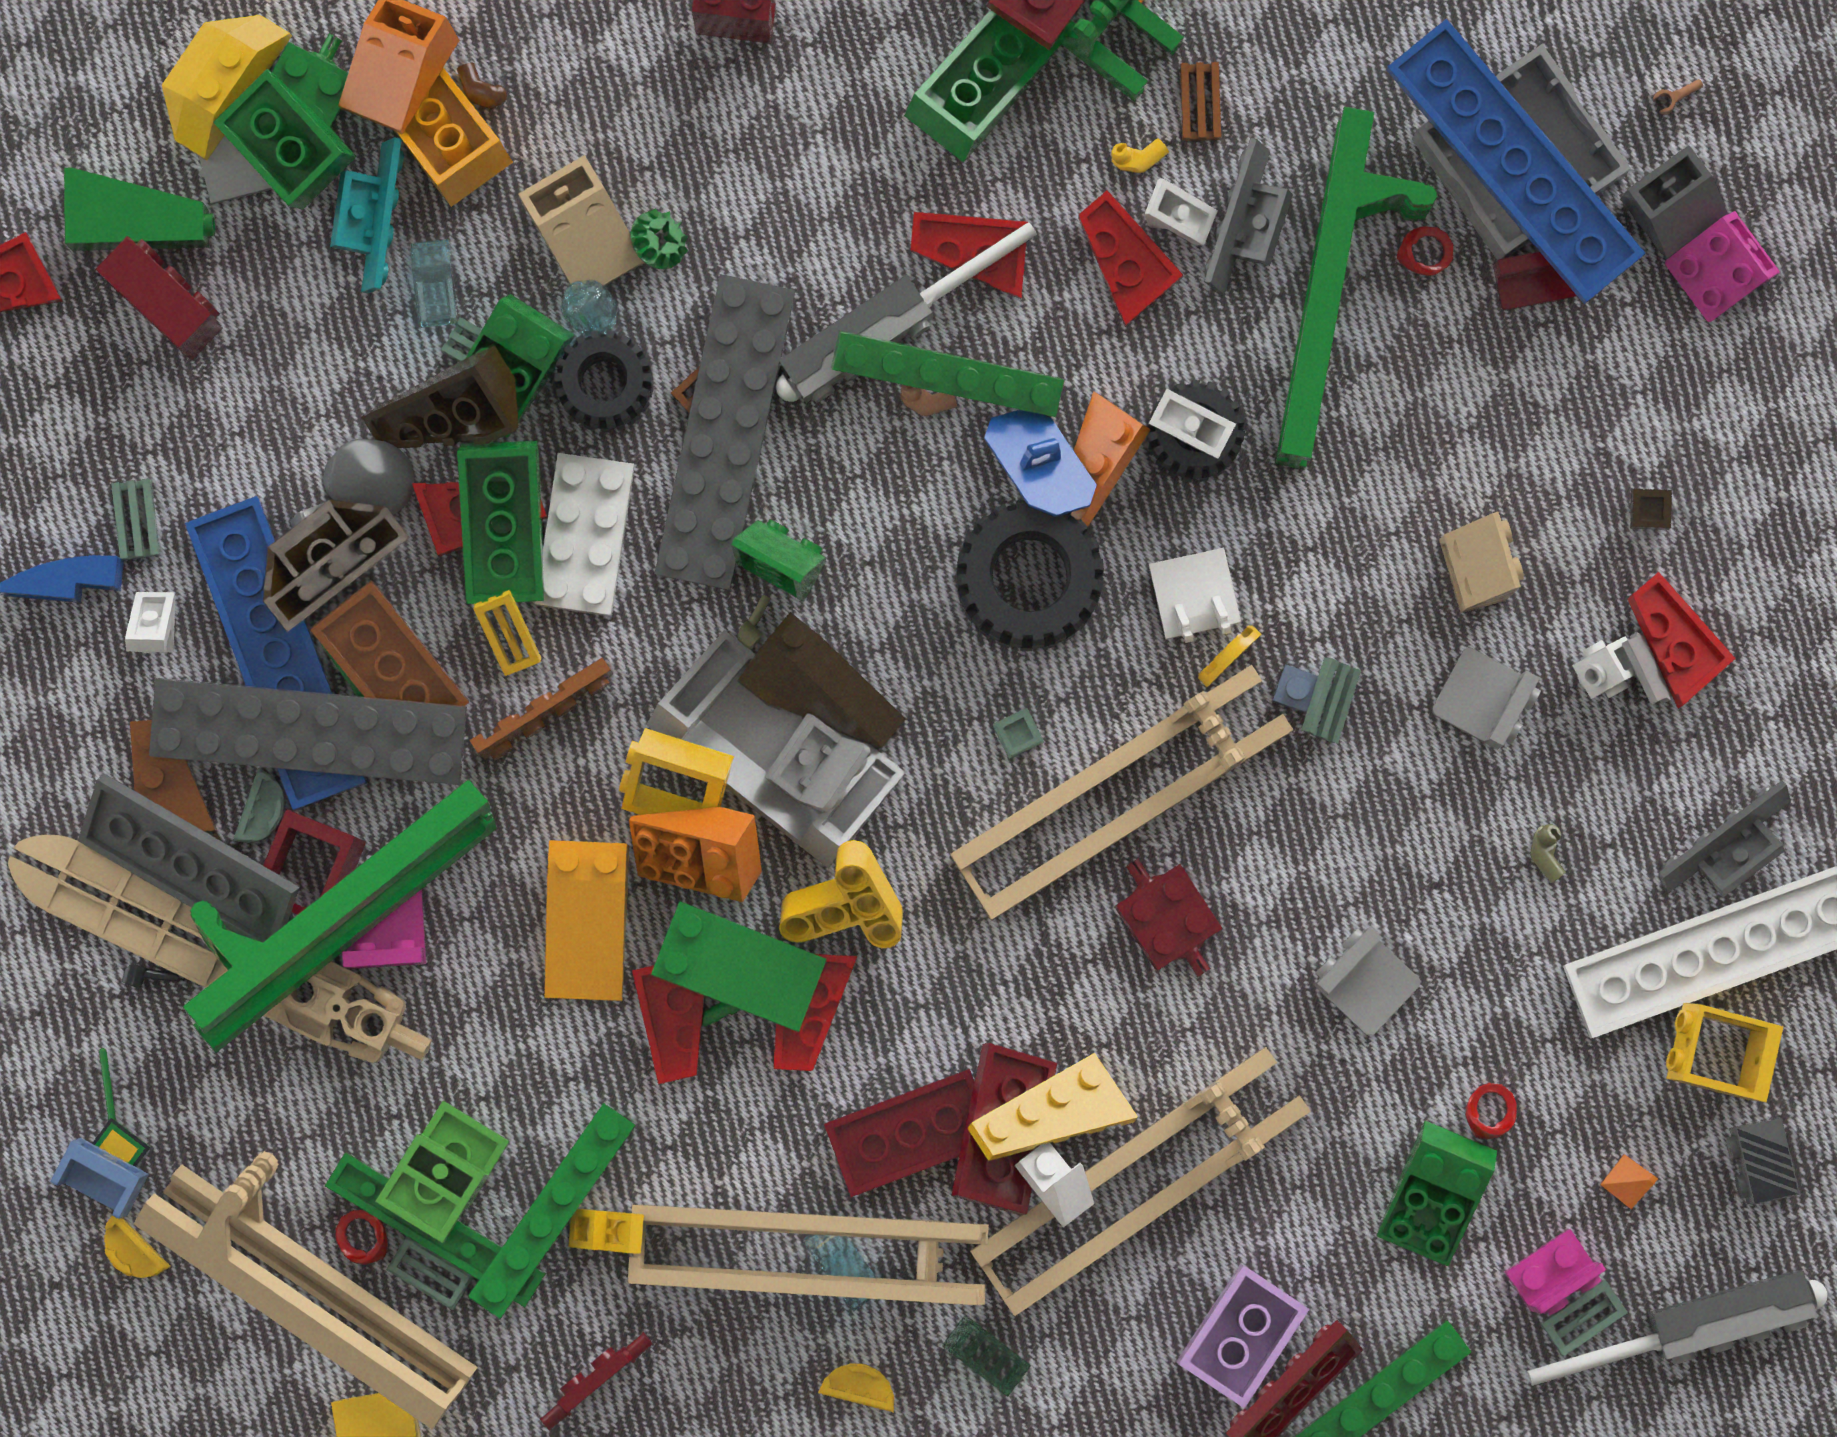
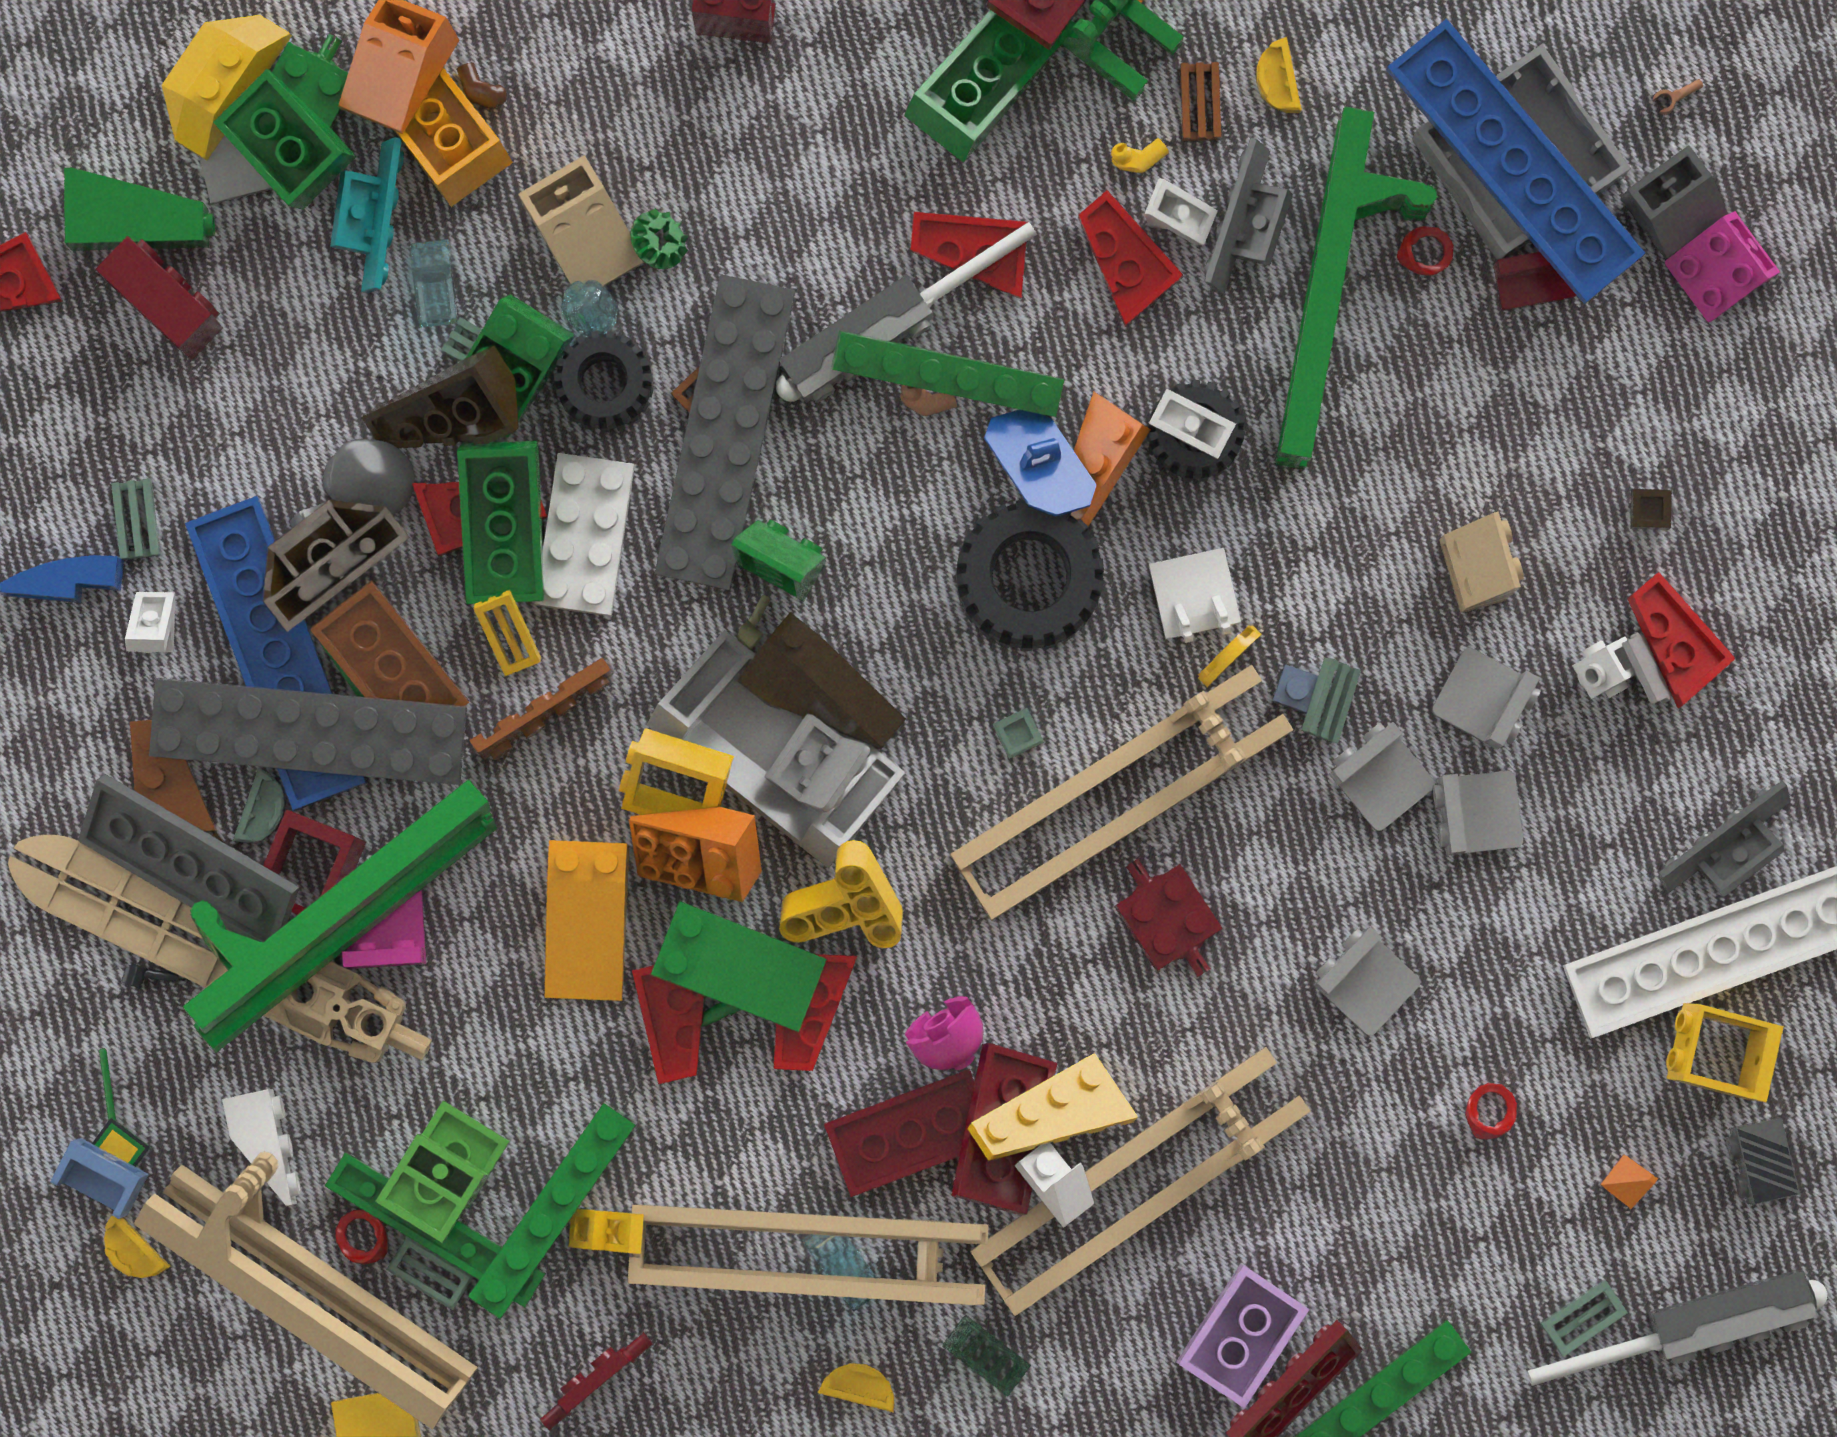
(256, 1128): none -> white slope
(947, 1037): none -> dark pink cylinder
(1277, 79): none -> yellow tile
(1382, 776): none -> light grey bracket
(1437, 1193): green slope -> none
(1478, 812): none -> light grey bracket
(1543, 851): olive arm -> none
(1554, 1273): dark pink bracket -> none

